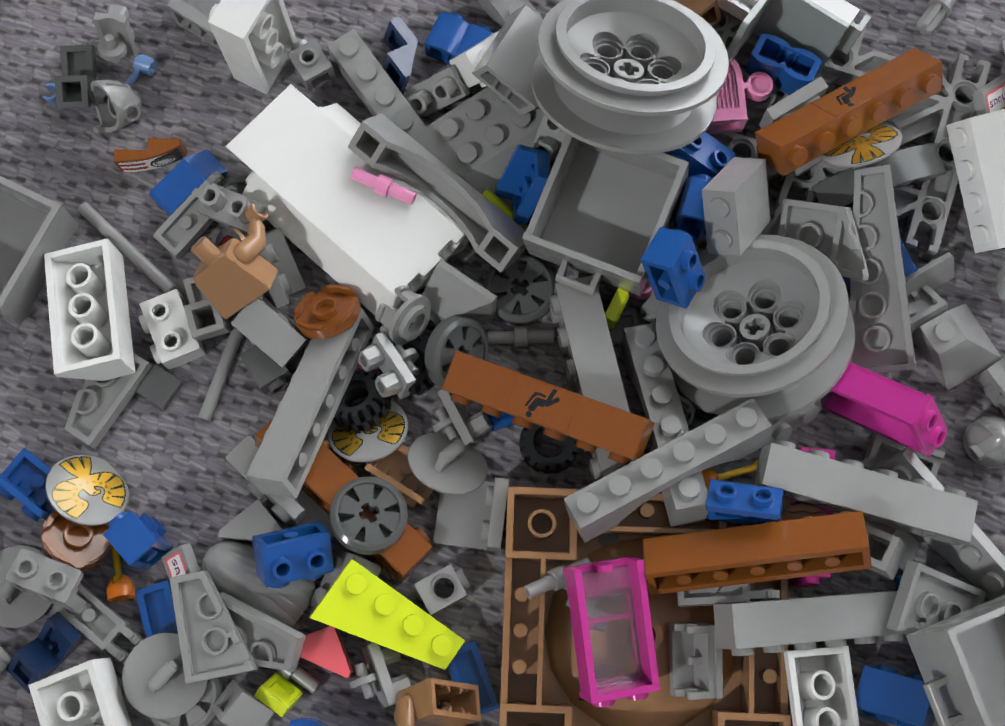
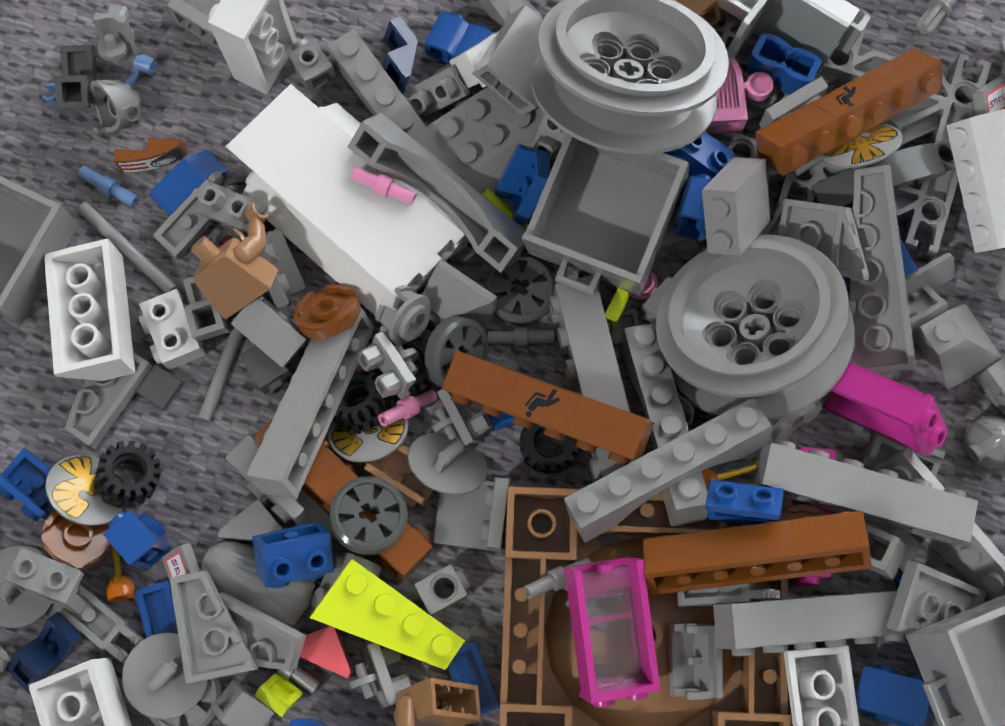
(108, 186): none -> medium blue bar
(127, 492): none -> black tyre
(407, 407): none -> bright pink bar
(673, 267): blue brick -> none

